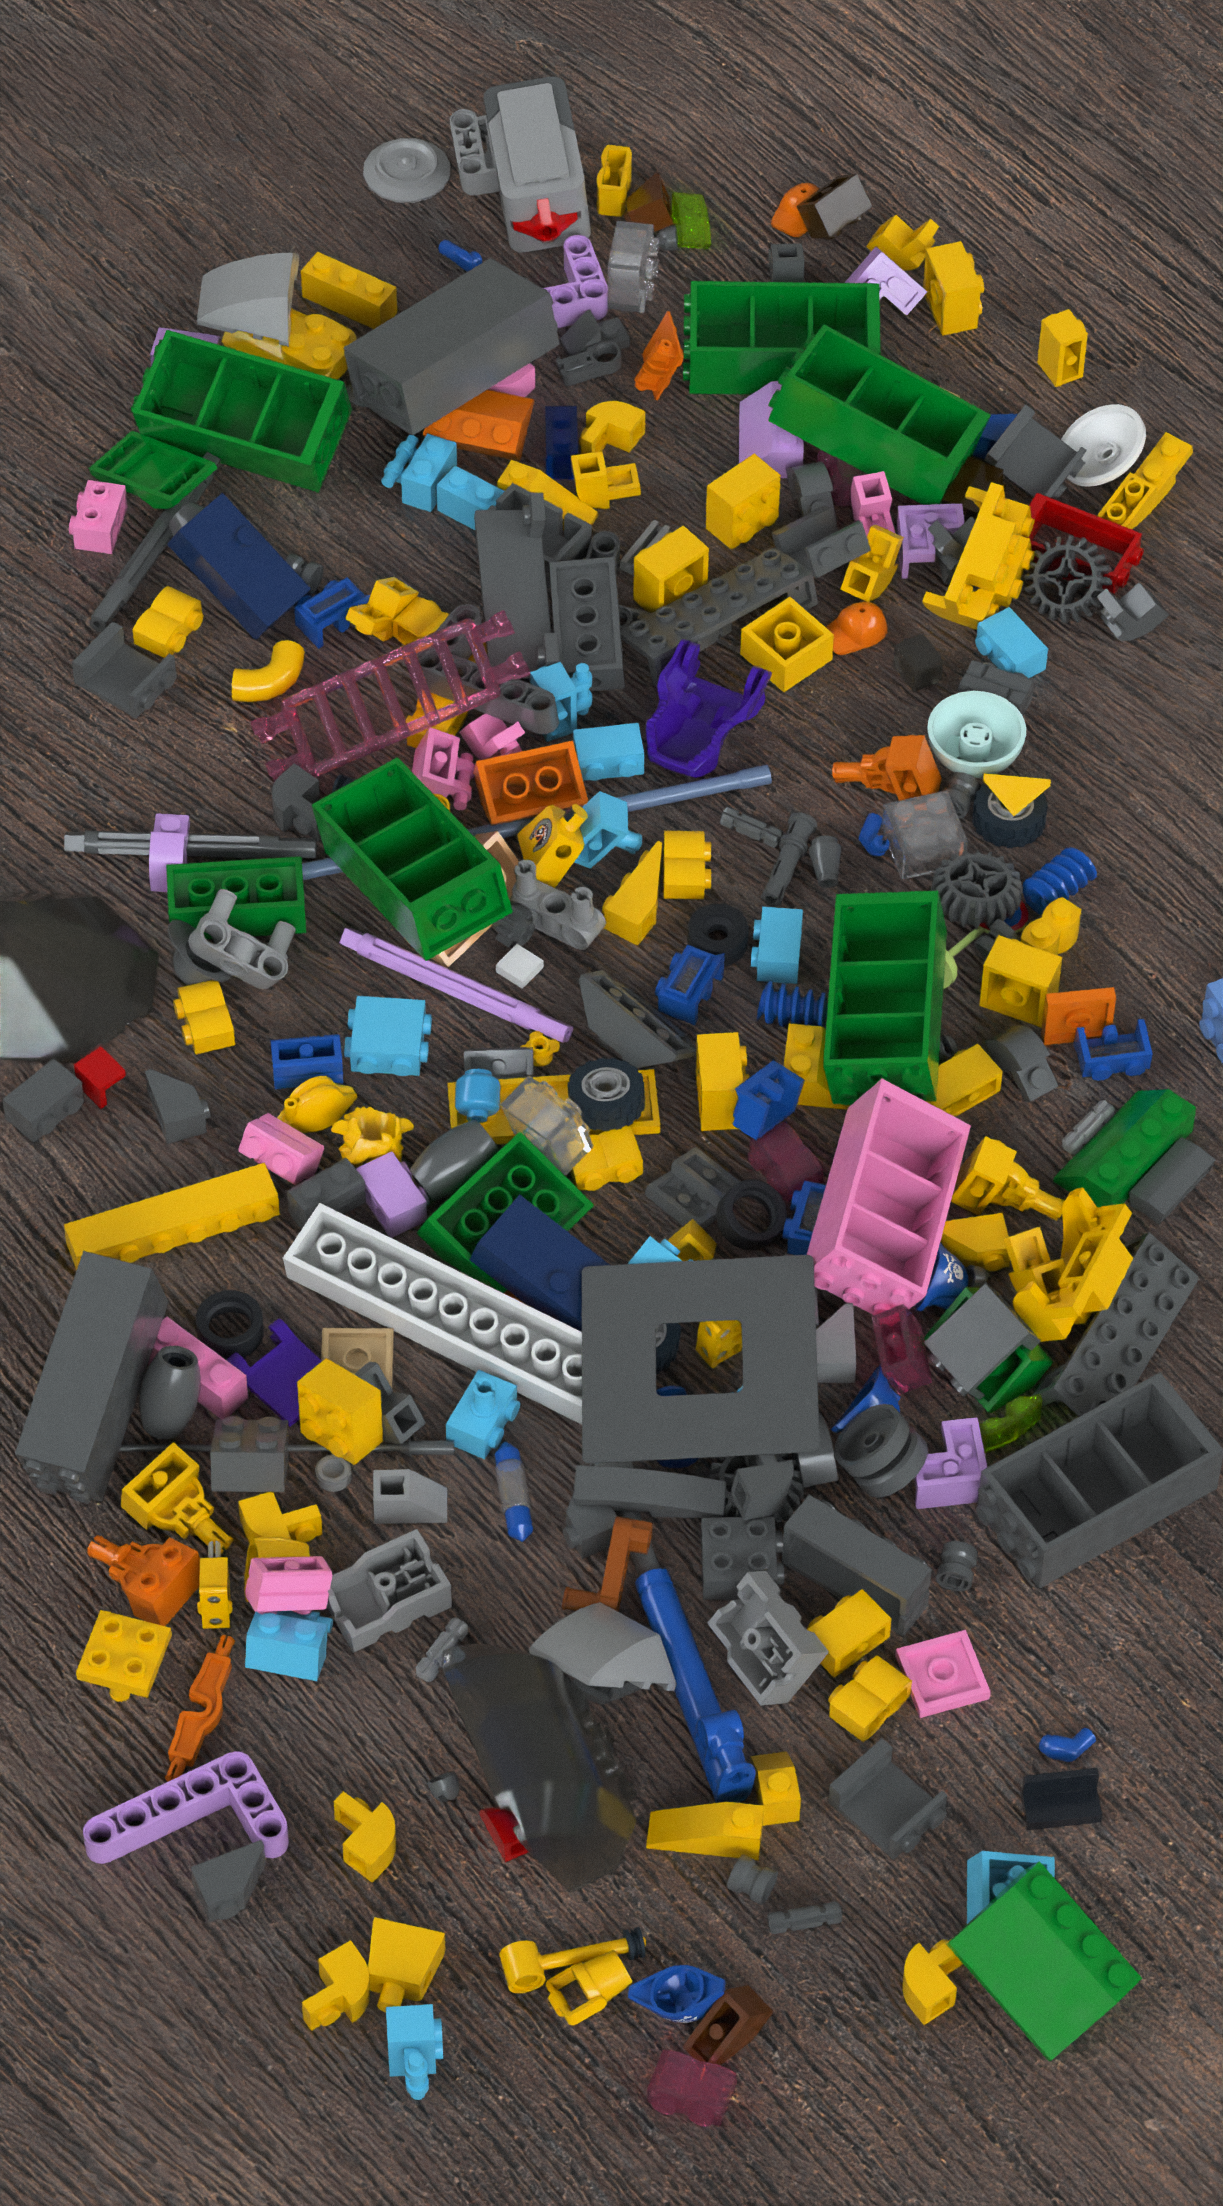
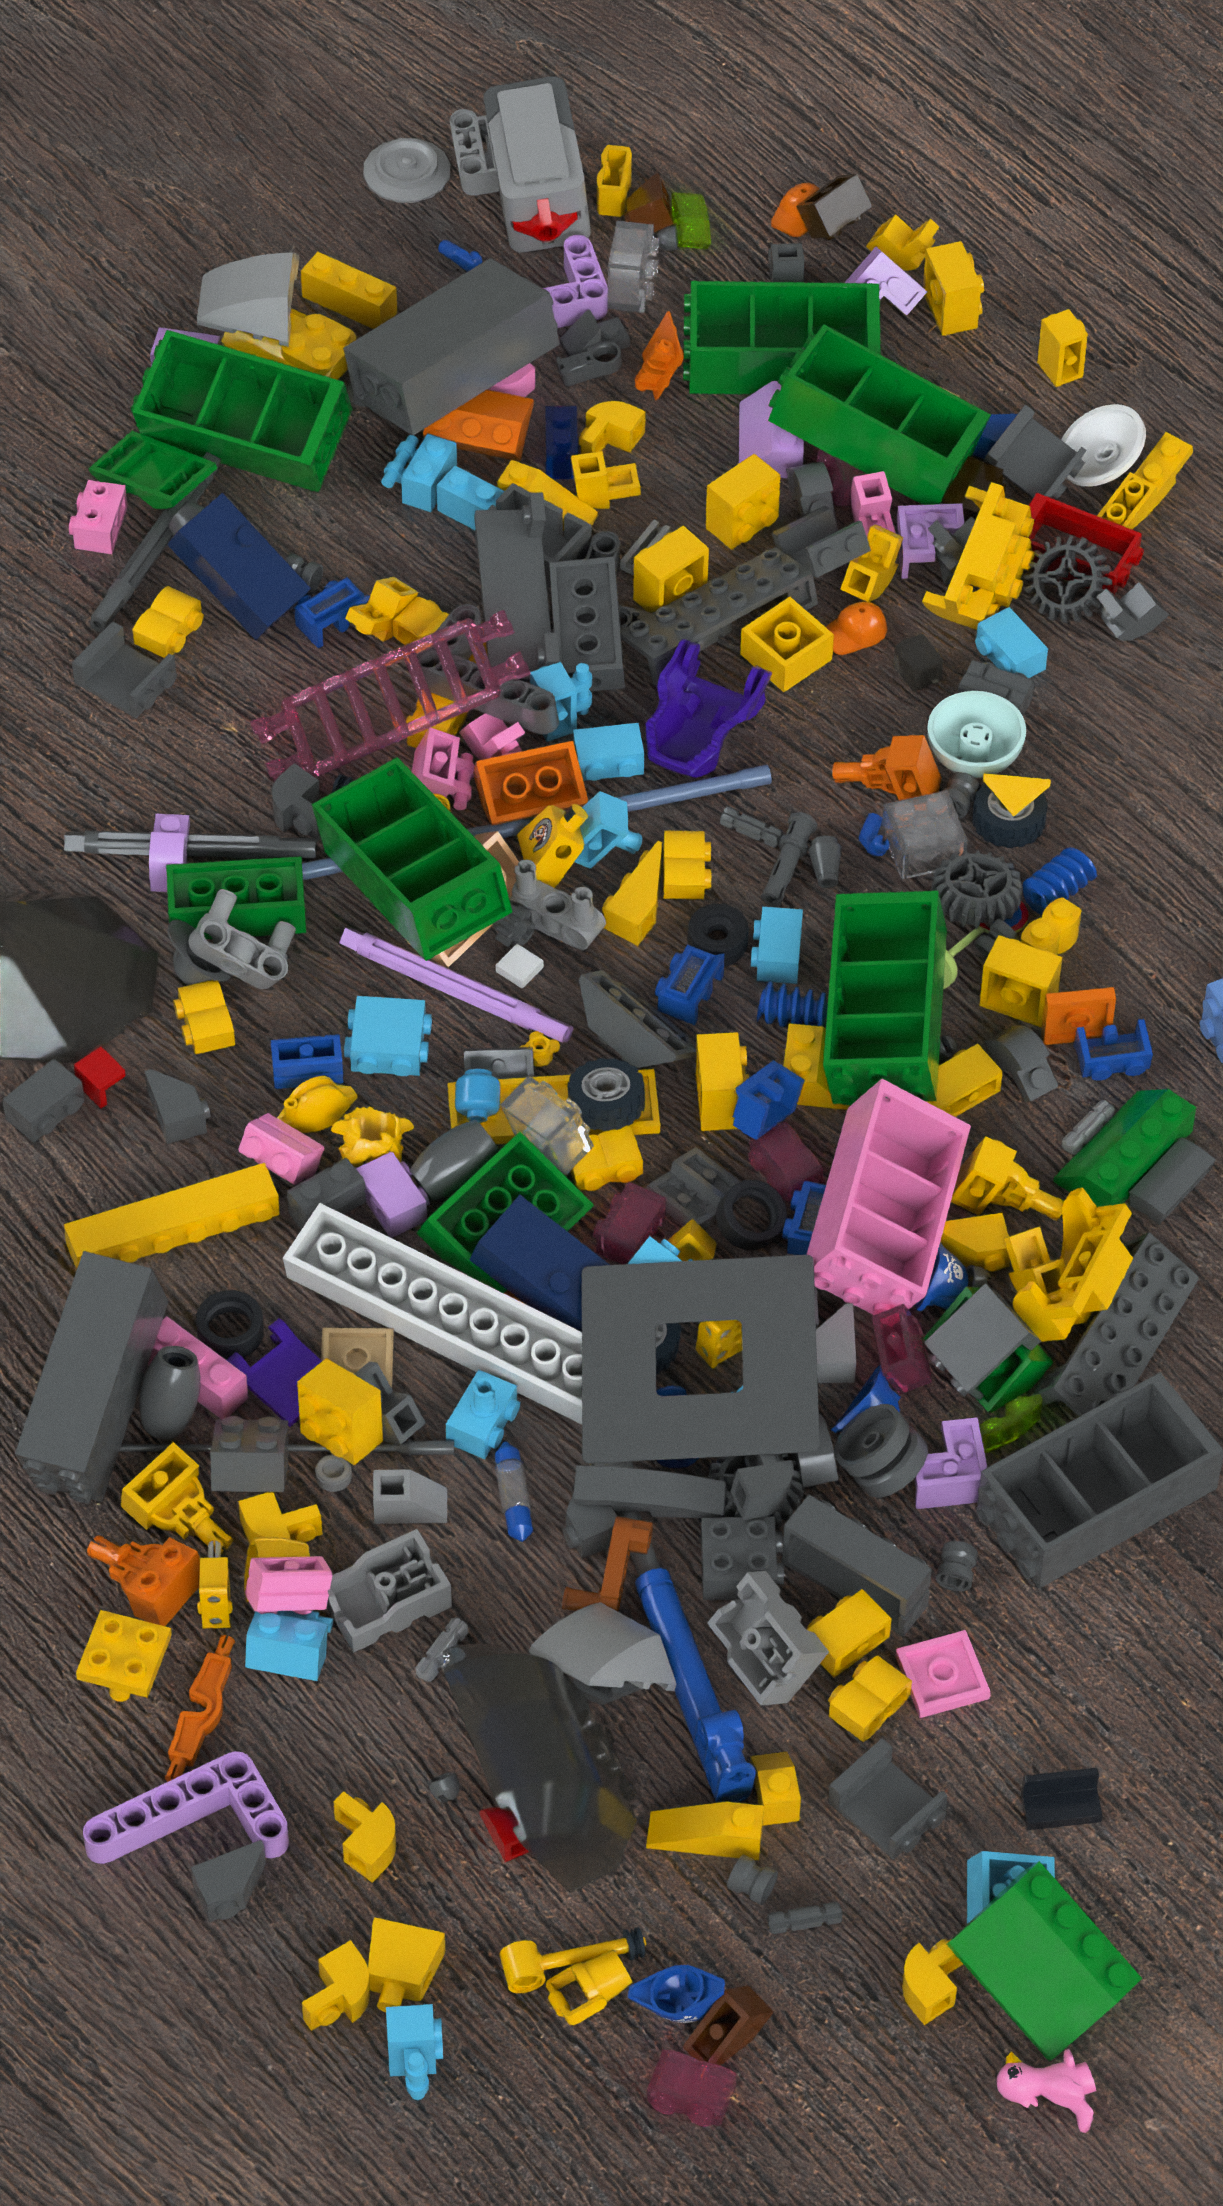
(271, 680): yellow cylinder -> none
(631, 1221): none -> clear pink brick
(1060, 2083): none -> bright pink animal
(1065, 1748): blue arm -> none

